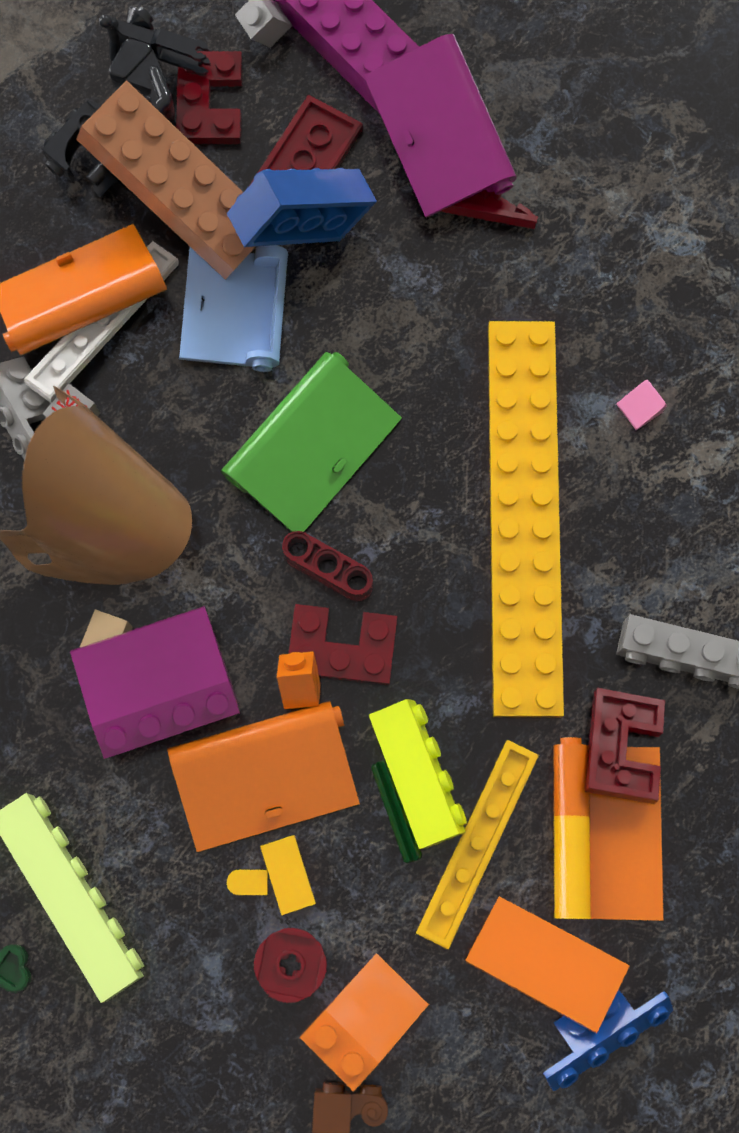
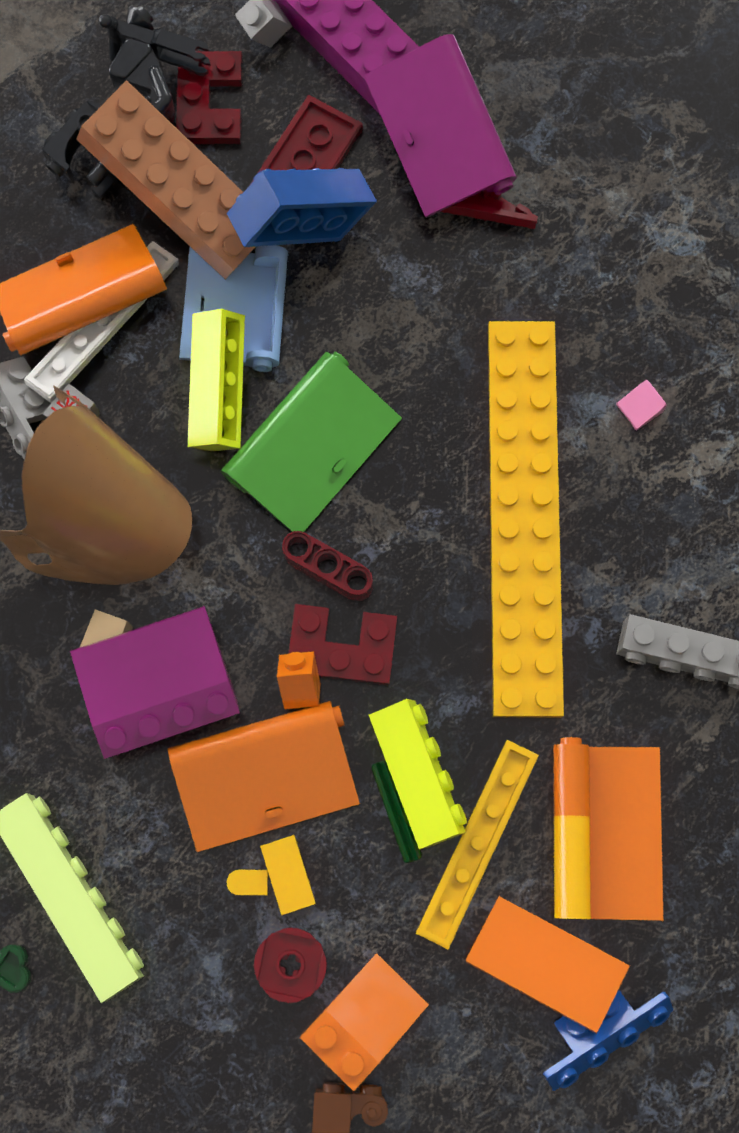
(216, 380): none -> neon yellow brick
(607, 767): dark red plate -> none

